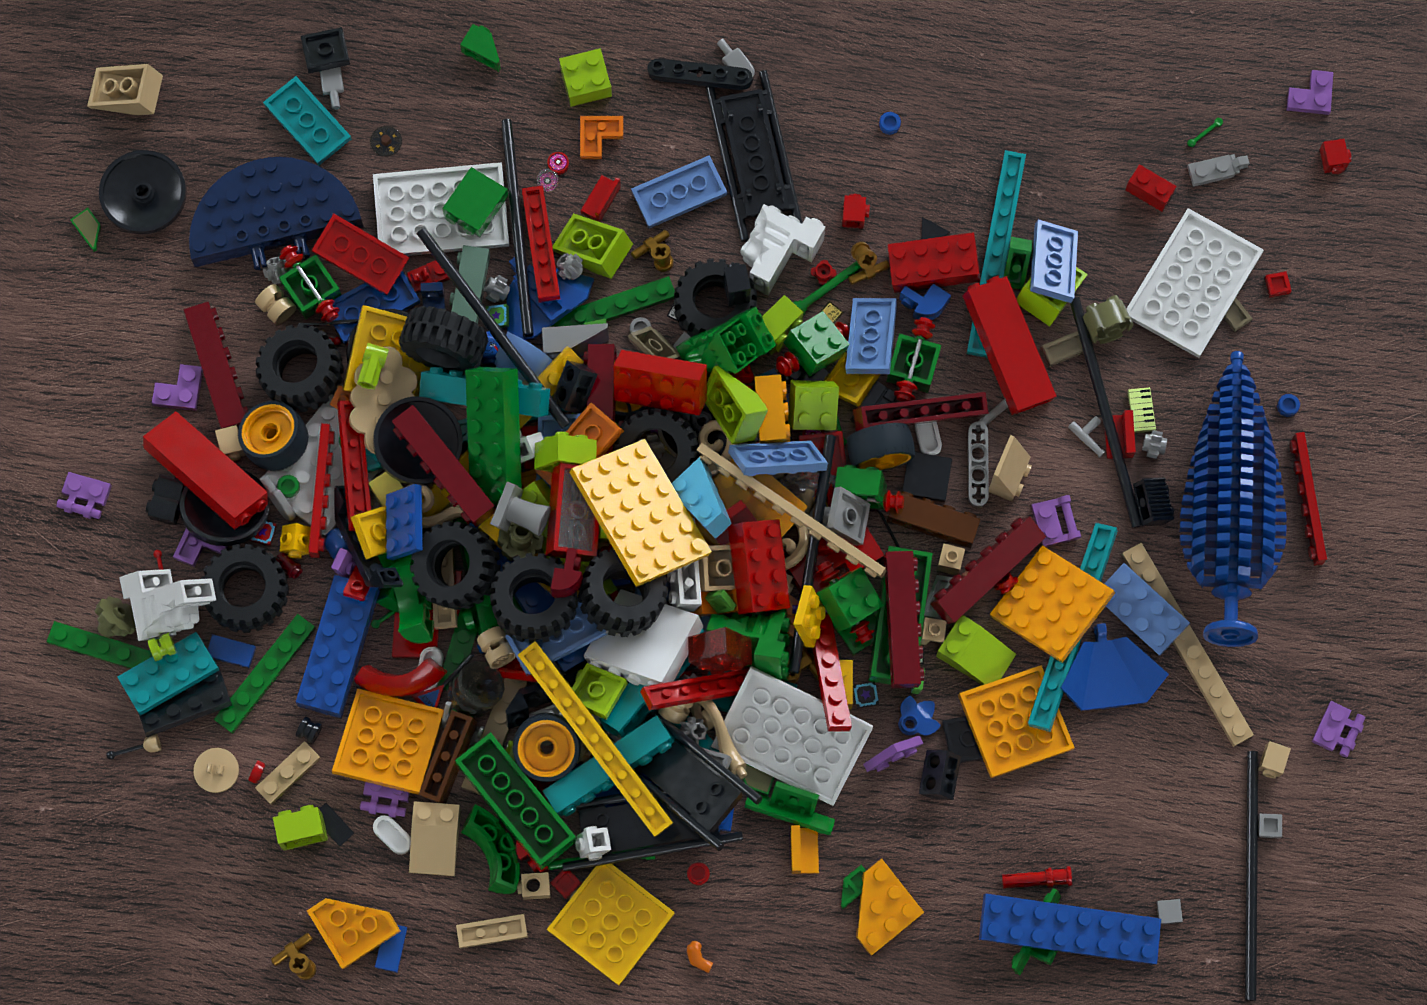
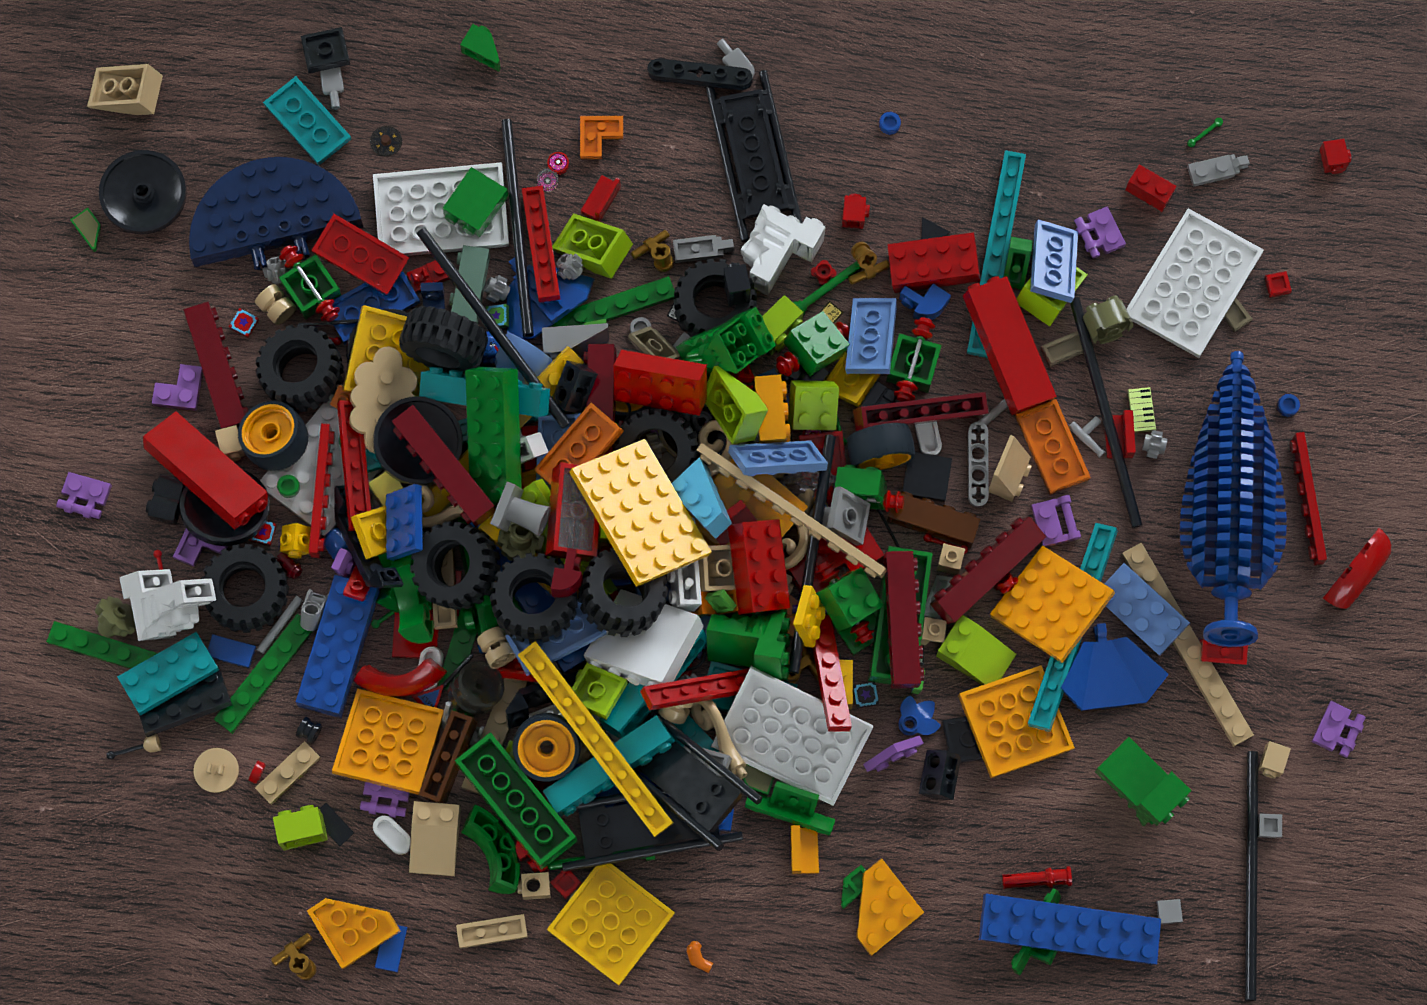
(162, 646): lime wheel -> none
(244, 323): none -> red tile
(278, 499): light grey piece -> none
(279, 625): none -> light grey bar
(312, 610): none -> light grey piece
(373, 362): lime piece -> none
(563, 449): lime brick -> none
(585, 77): lime brick -> none
(593, 843): white brick -> none
(679, 191): medium blue plate -> none
(694, 729): light grey gear -> none
(698, 873): red plate -> none
(701, 248): none -> light grey hinge
(720, 650): clear red brick -> none
(927, 538): none -> red hinge
(1052, 446): none -> orange tile
(1105, 229): none -> medium lavender plate
(1143, 783): none -> green brick
(1153, 501): black brick -> none
(1223, 654): none -> red panel
(1316, 98): medium lavender plate -> none
(1362, 571): none -> red brick

